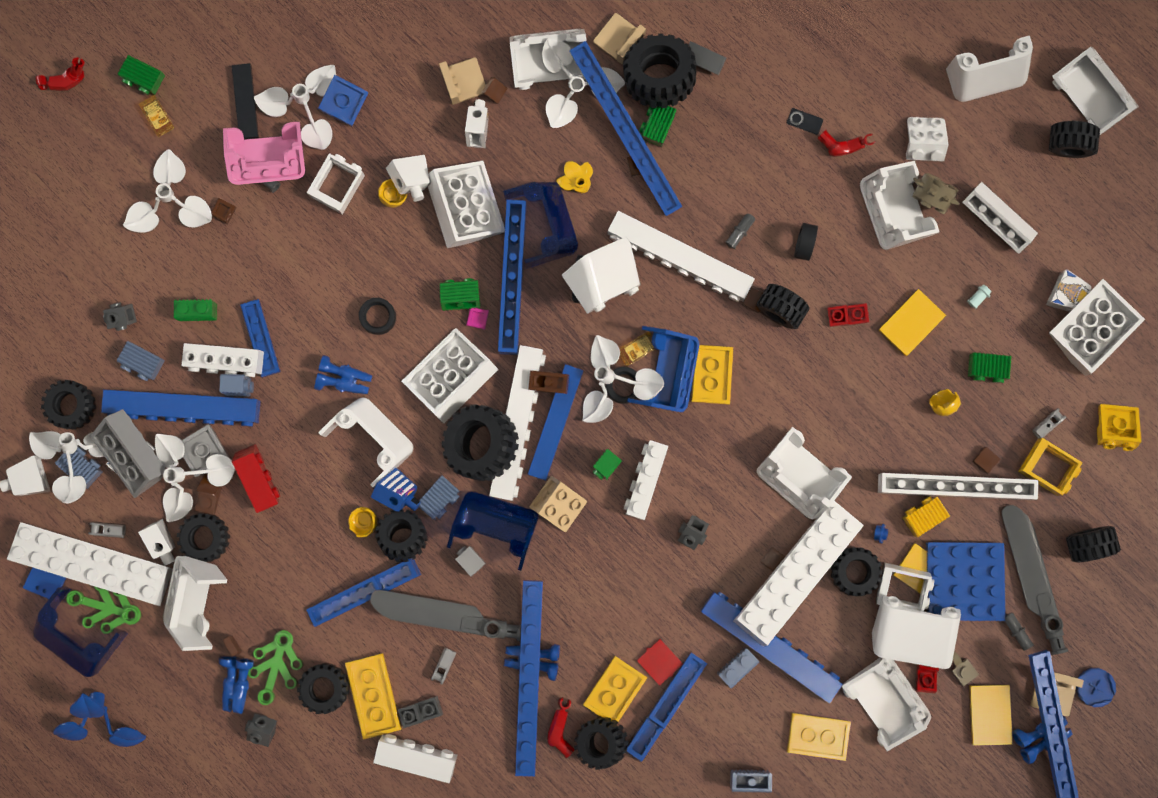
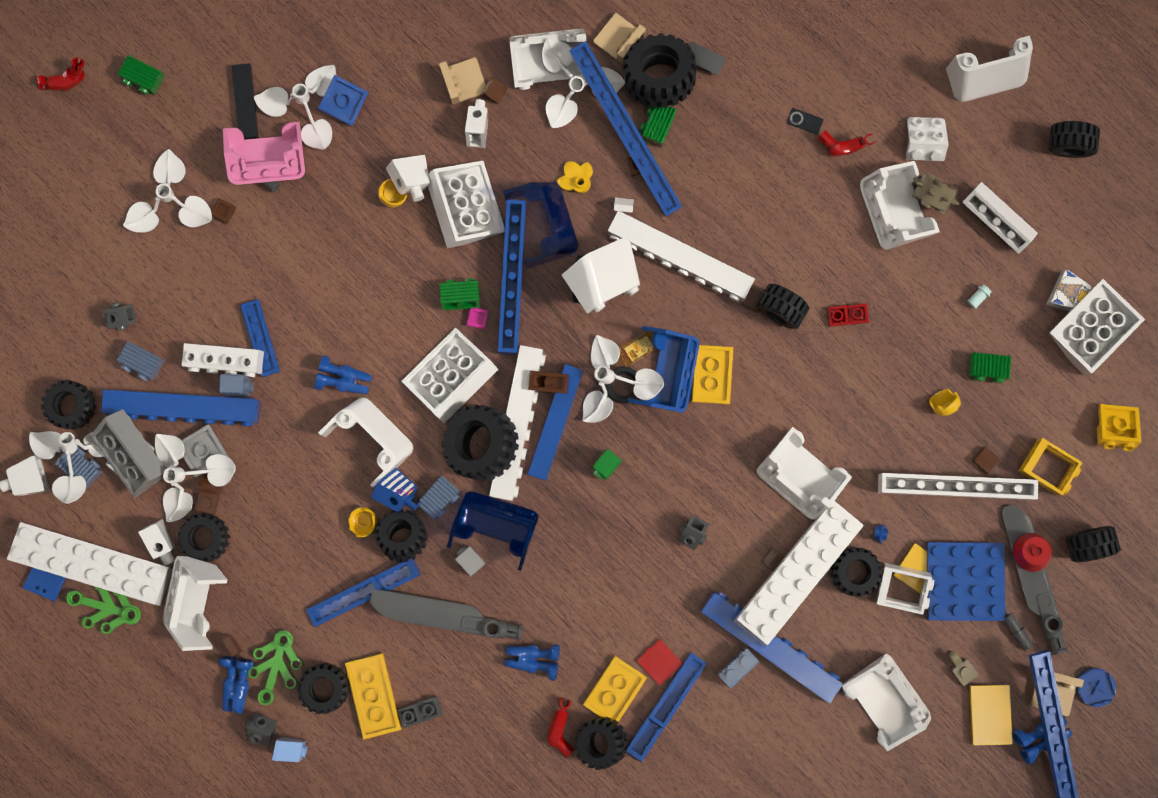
(85, 661): clear blue windscreen -> none
(90, 707): blue plant -> none
(109, 530): light grey bar -> none
(156, 115): clear yellow tile -> none
(195, 310): green brick -> none
(255, 478): red wedge -> none
(289, 749): none -> light blue slope
(339, 161): white window -> none
(377, 330): black tyre -> none
(415, 758): white brick -> none
(444, 662): light grey bar -> none
(528, 678): blue plate -> none
(558, 504): tan bracket -> none
(623, 205): none -> white tile
(648, 474): white brick -> none
(740, 231): dark grey axle -> none
(750, 781): sand blue brick -> none
(806, 241): black tyre -> none
(818, 736): yellow tile -> none
(912, 322): yellow tile -> none
(914, 634): white windscreen -> none
(926, 516): yellow brick -> none
(926, 679): red slope -> none
(1032, 552): none -> red cone
(1047, 425): light grey bar -> none
(1095, 90): white windscreen -> none

